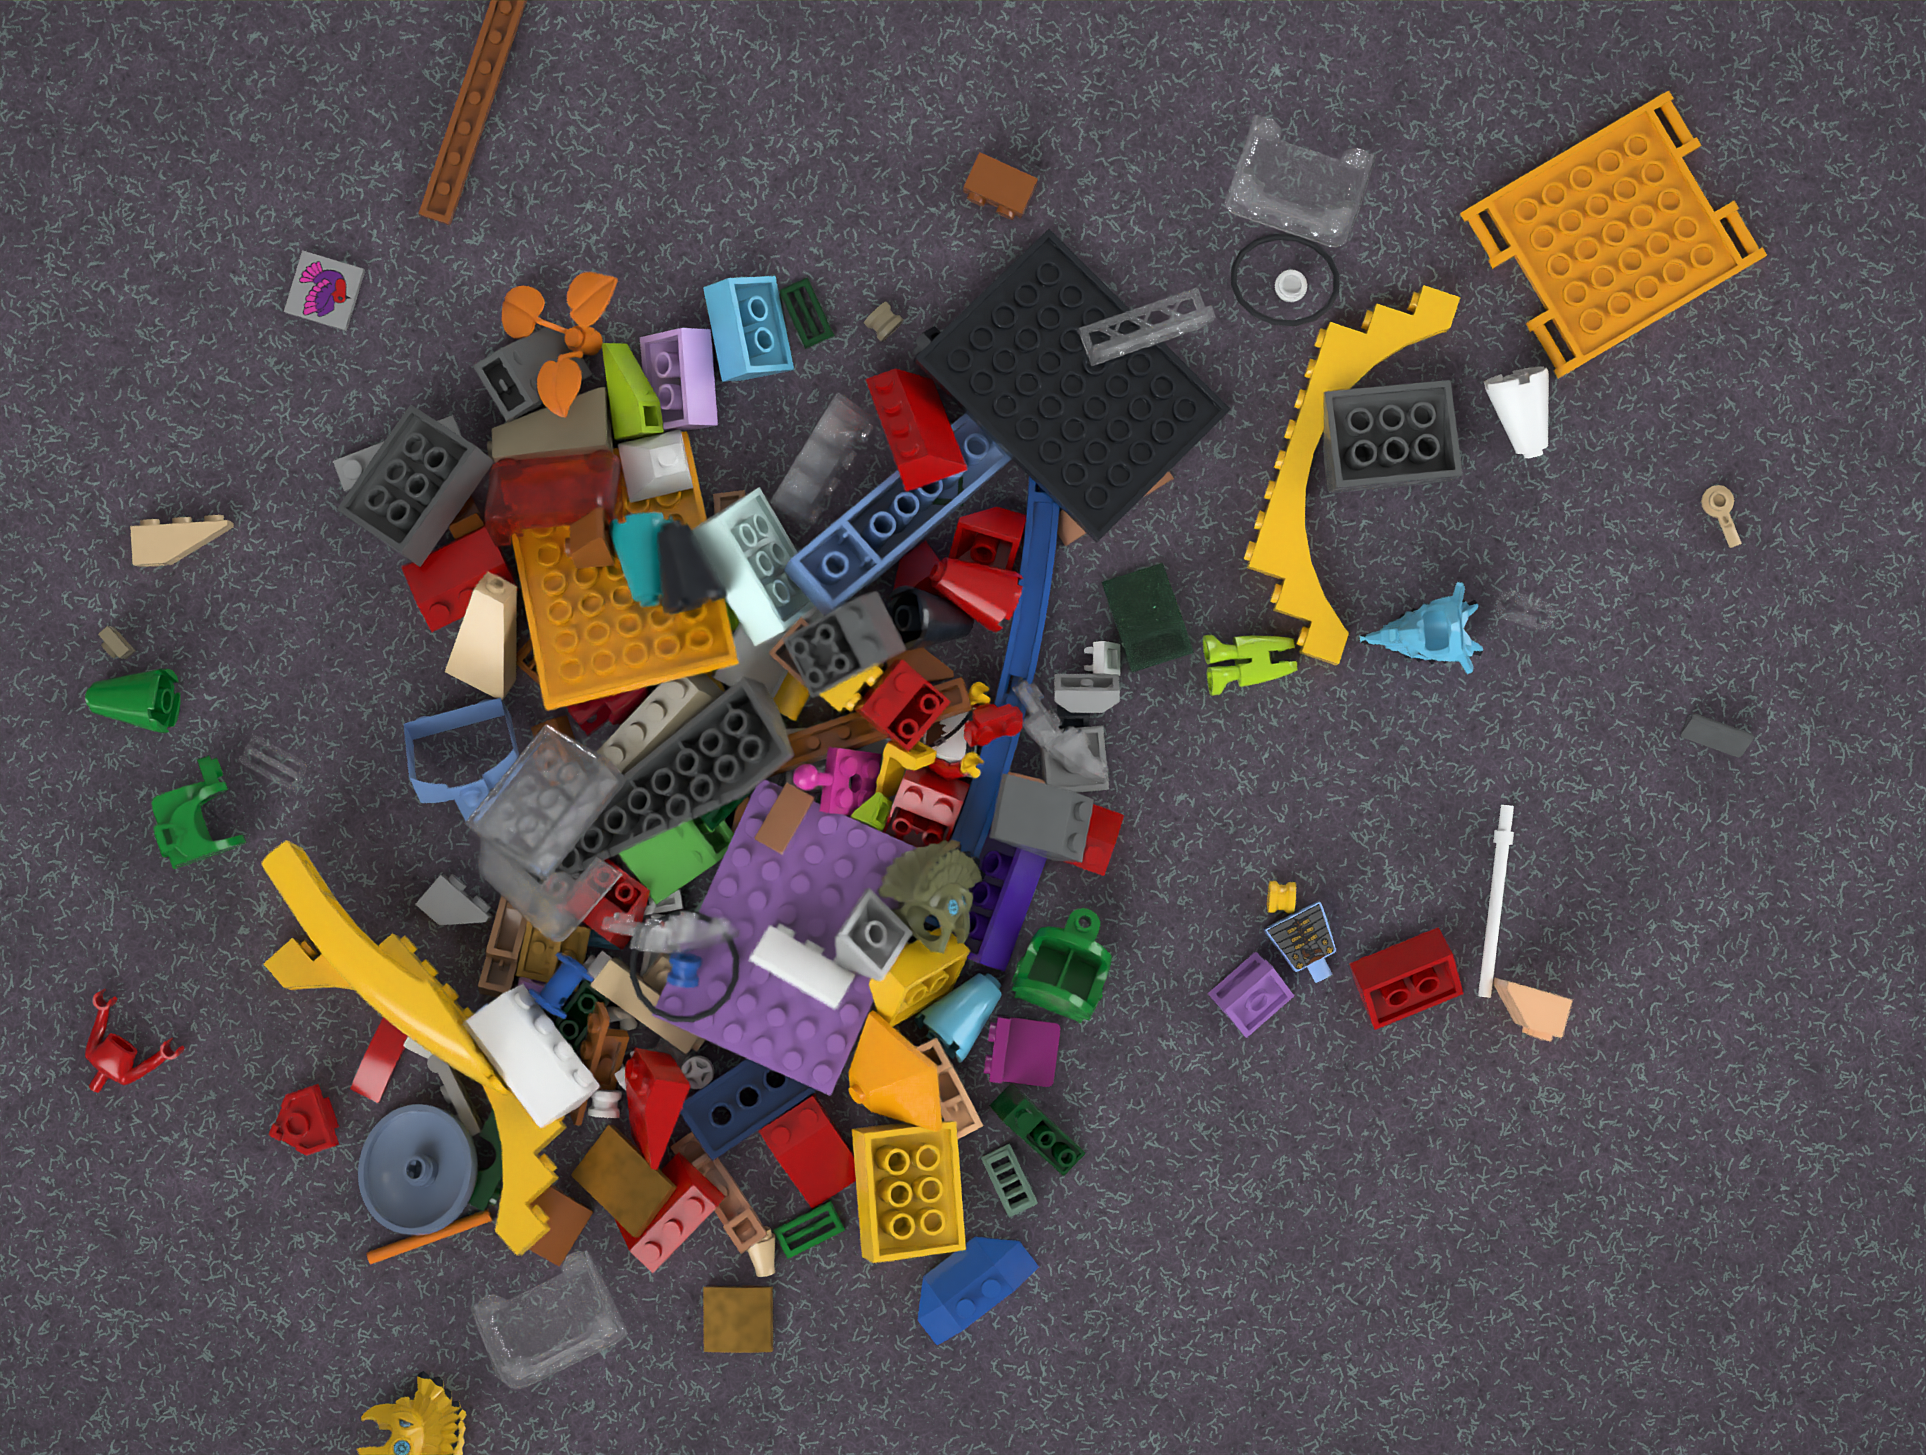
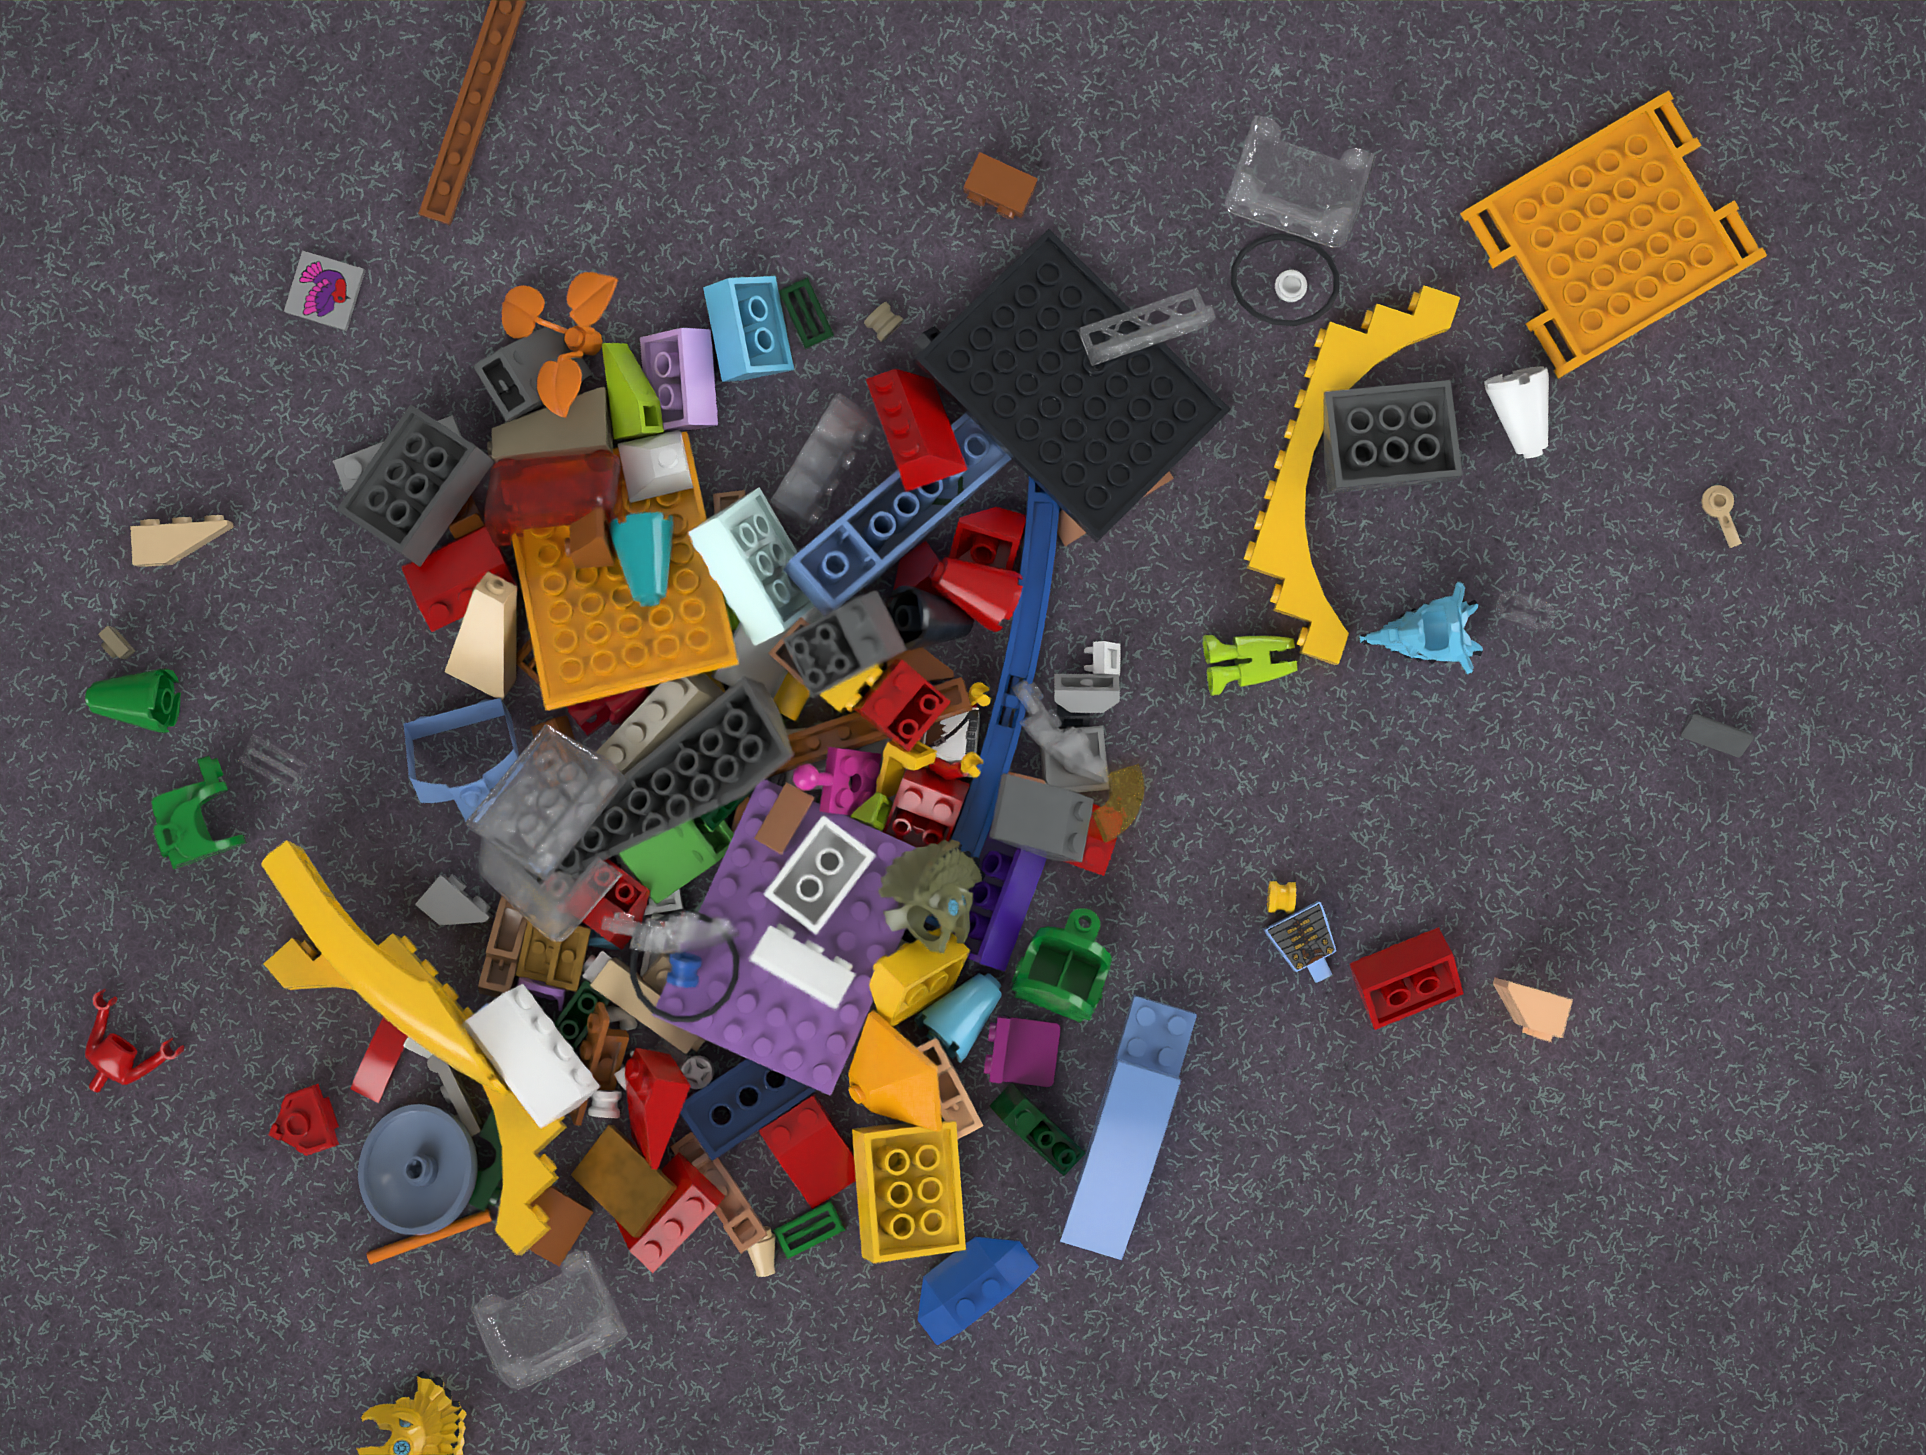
(561, 985): blue hose -> none
(685, 571): black cone -> none
(738, 1319): pearl gold slope -> none
(819, 874): none -> white brick
(870, 938): light grey slope -> none
(991, 723): red piece -> none
(1029, 1201): sand green slope -> none
(1123, 802): none -> clear yellow tile
(1129, 1127): none -> medium blue slope
(1147, 618): clear green slope -> none
(1251, 994): medium lavender bracket -> none
(1503, 838): white bar -> none

